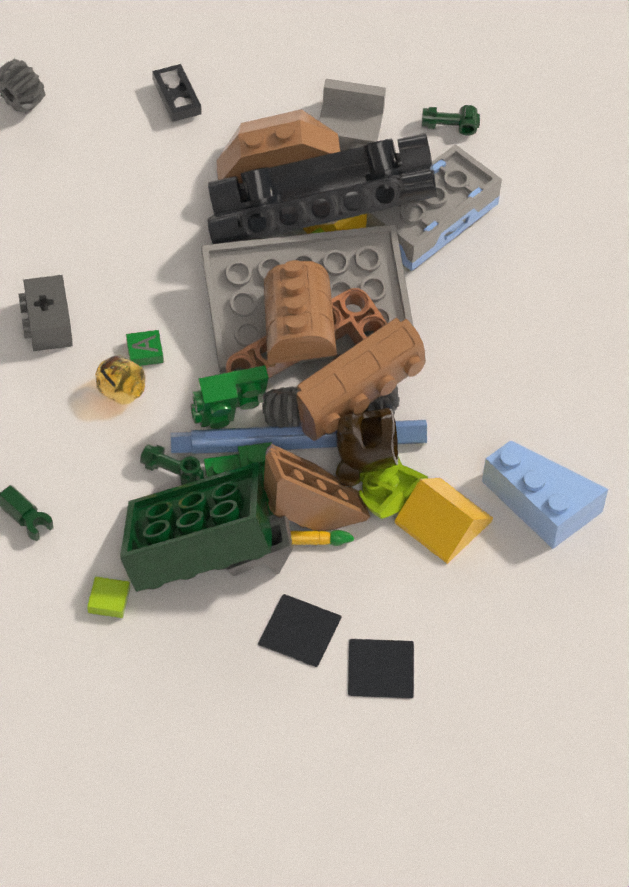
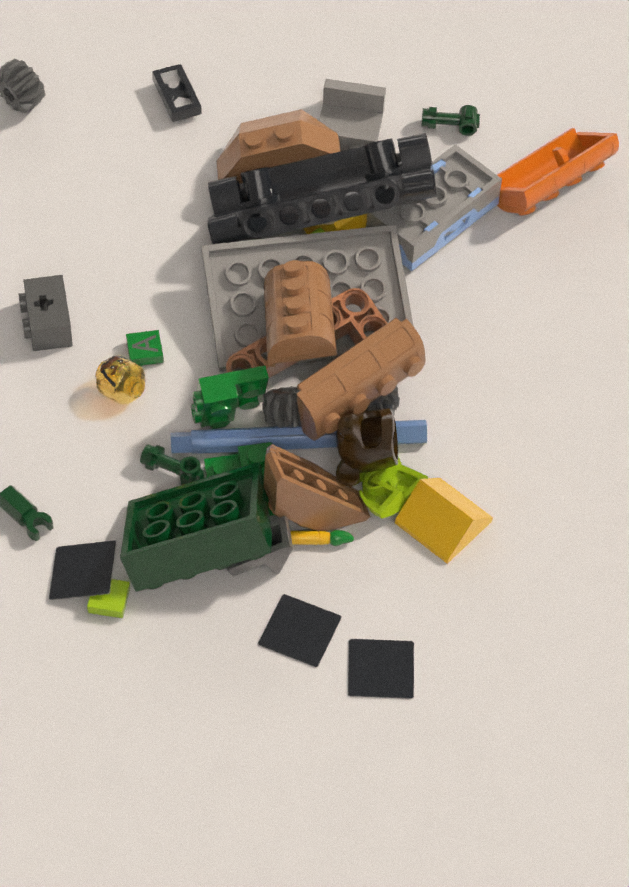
(82, 570): none -> black sticker
(543, 492): light blue wedge -> none
(553, 167): none -> orange container

